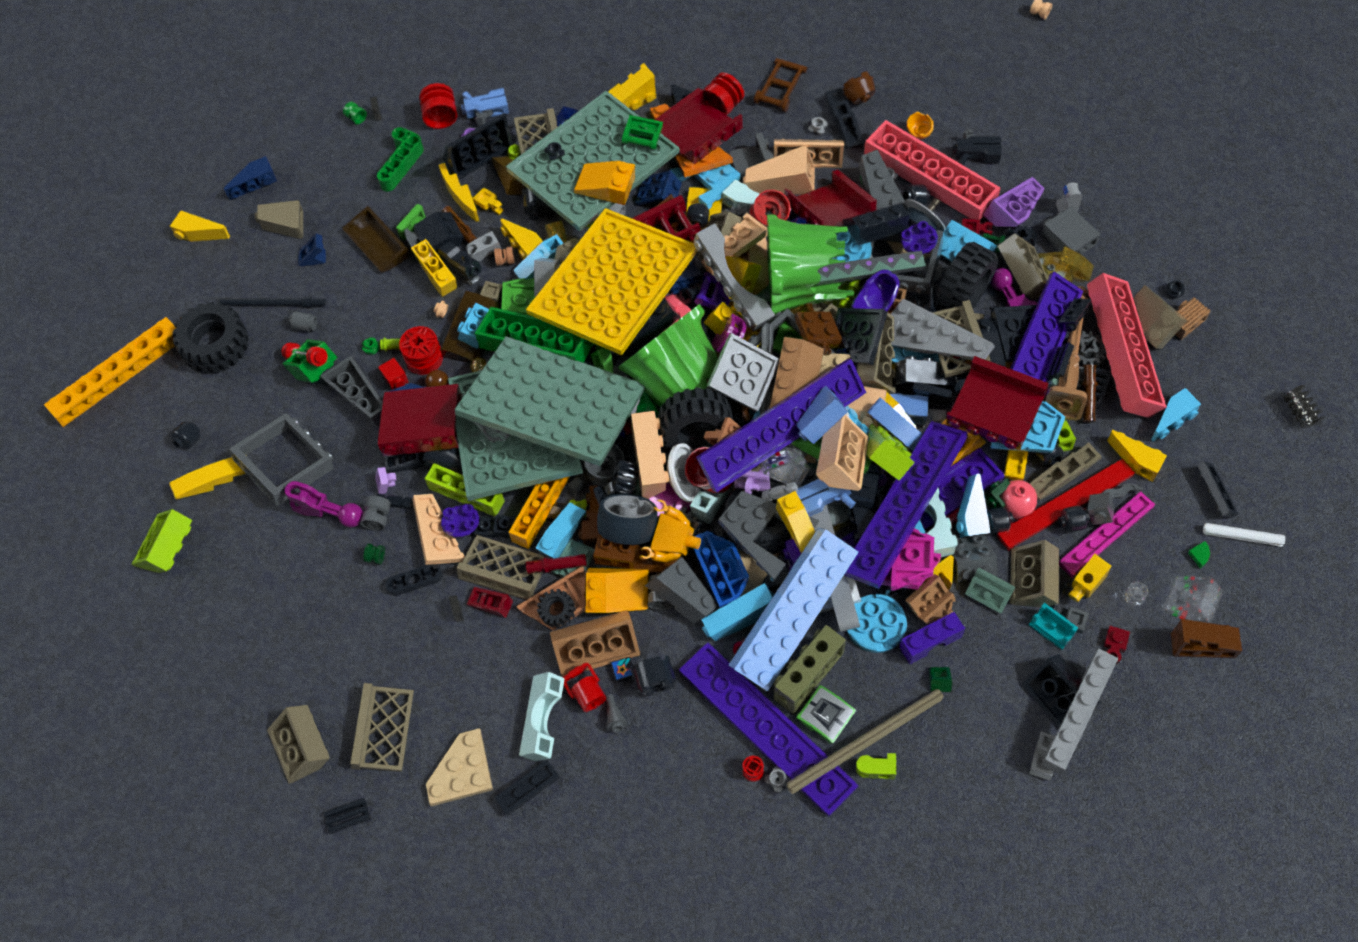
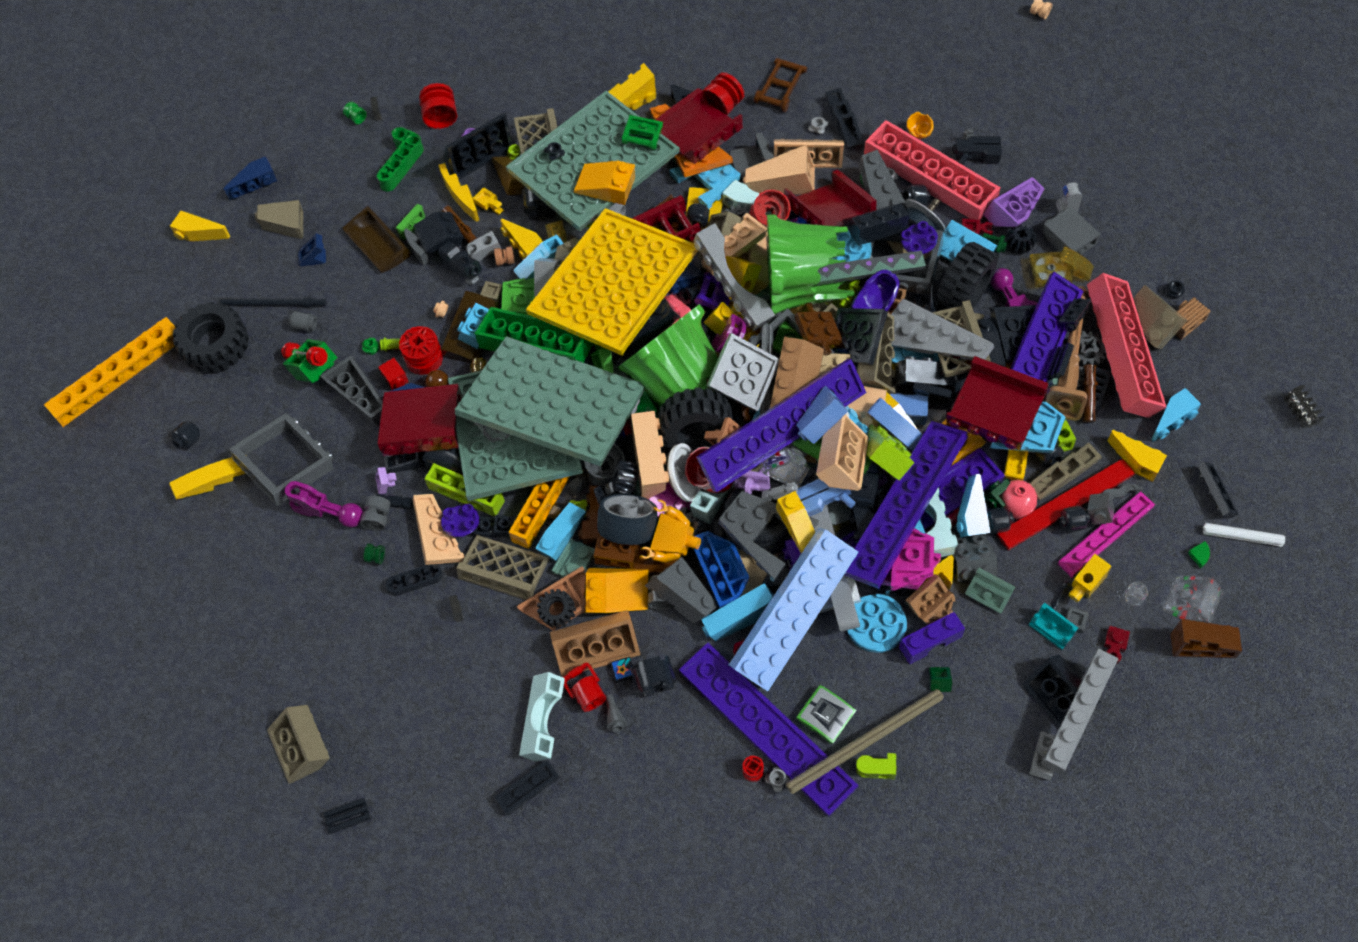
(162, 541): lime slope -> none
(364, 724): dark tan fence -> none
(434, 268): yellow slope -> none
(461, 771): tan plate -> none
(485, 105): medium blue piece -> none
(501, 606): dark red slope -> none
(547, 565): dark red pin -> none
(565, 114): clear blue plate -> none
(658, 187): dark blue bracket -> none
(809, 669): olive brick -> none
(859, 89): reddish brown cone -> none
(1024, 265): dark tan wedge -> none
(1035, 574): dark tan slope -> none

